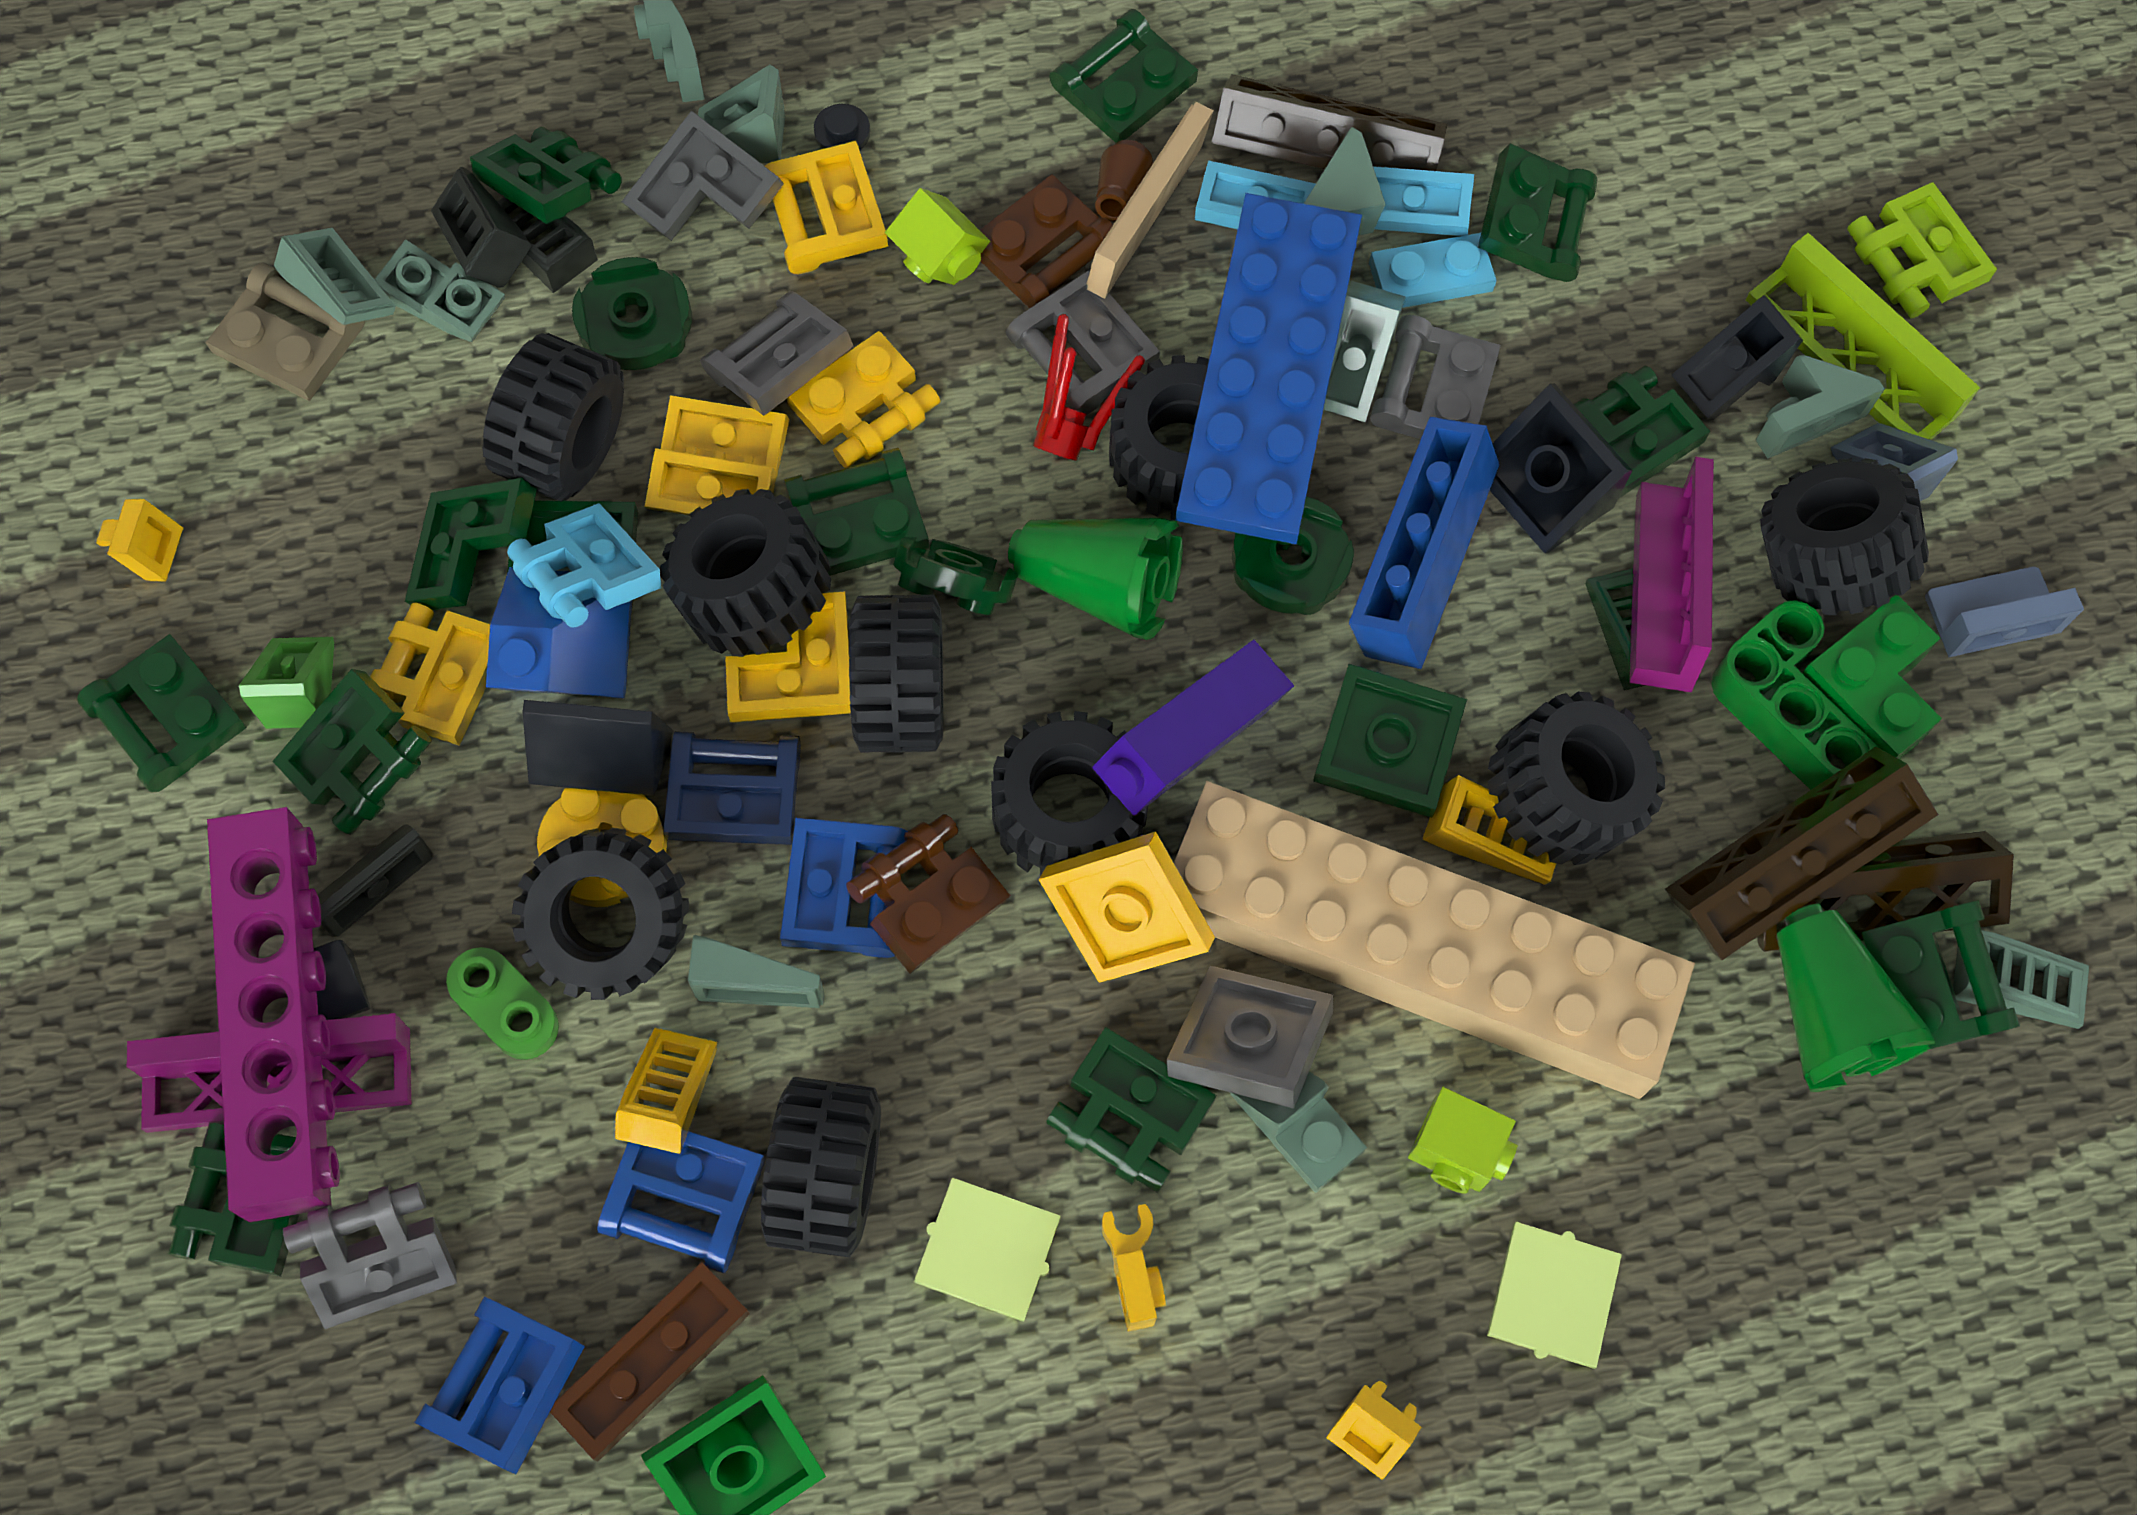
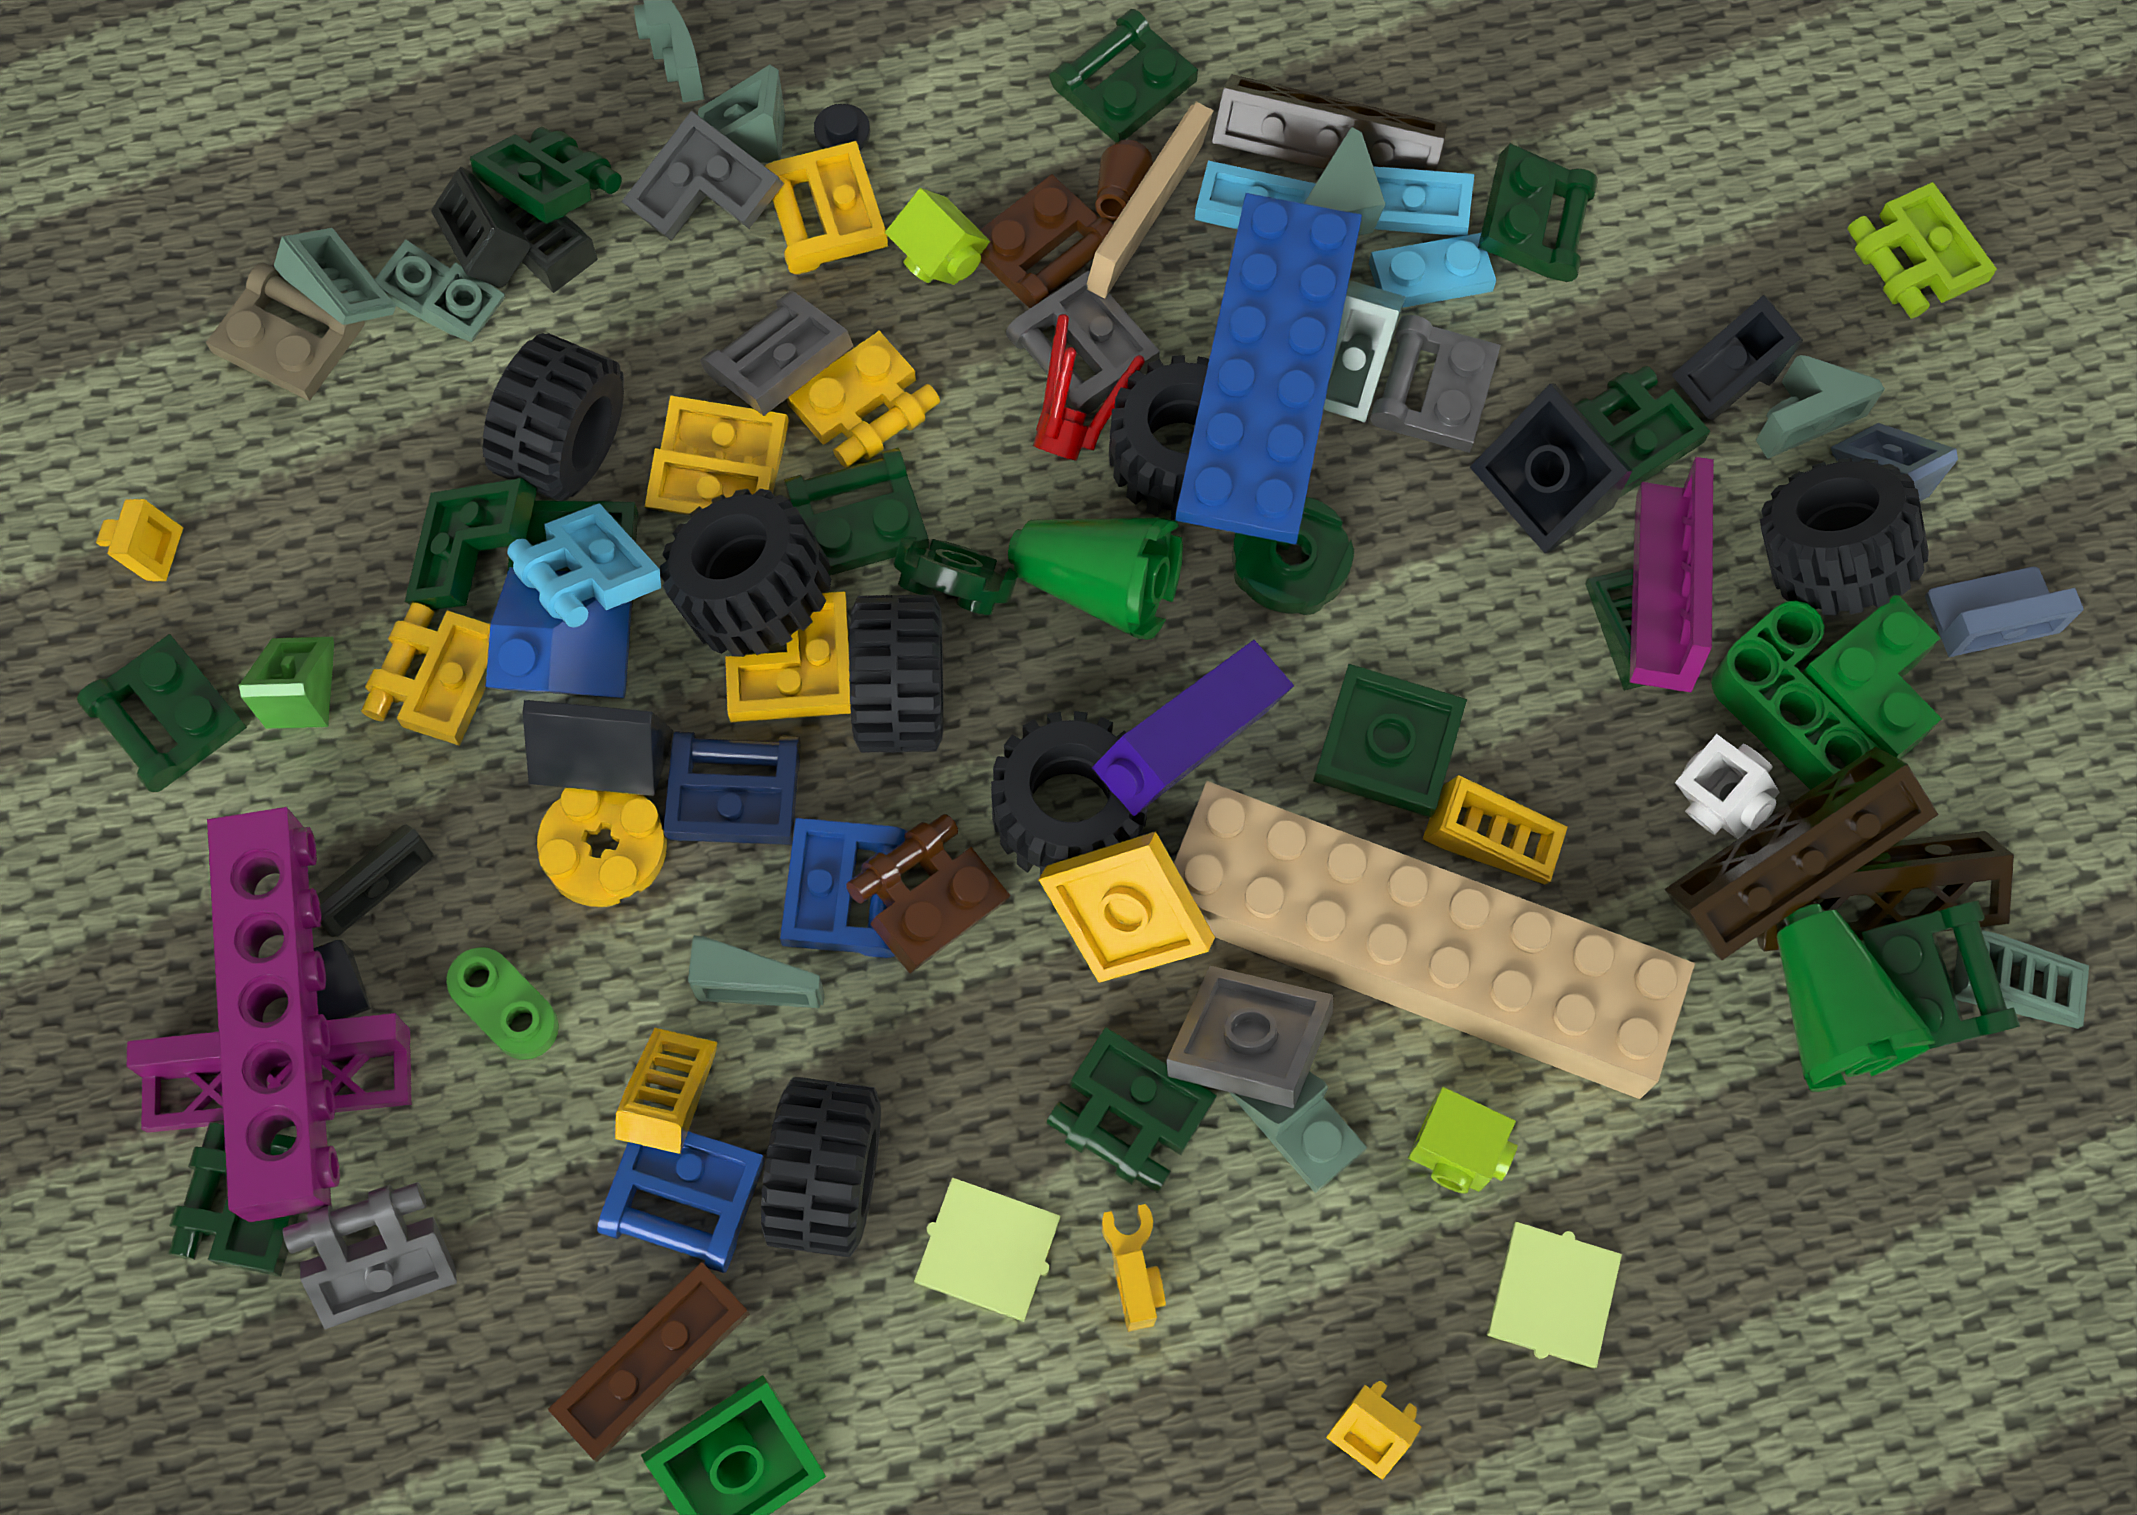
(339, 738): dark green plate -> none
(514, 1392): blue plate -> none
(560, 946): black tyre -> none
(640, 343): dark green plate -> none
(1424, 542): blue brick -> none
(1607, 754): black tyre -> none
(1723, 770): none -> white brick
(1875, 331): lime fence -> none

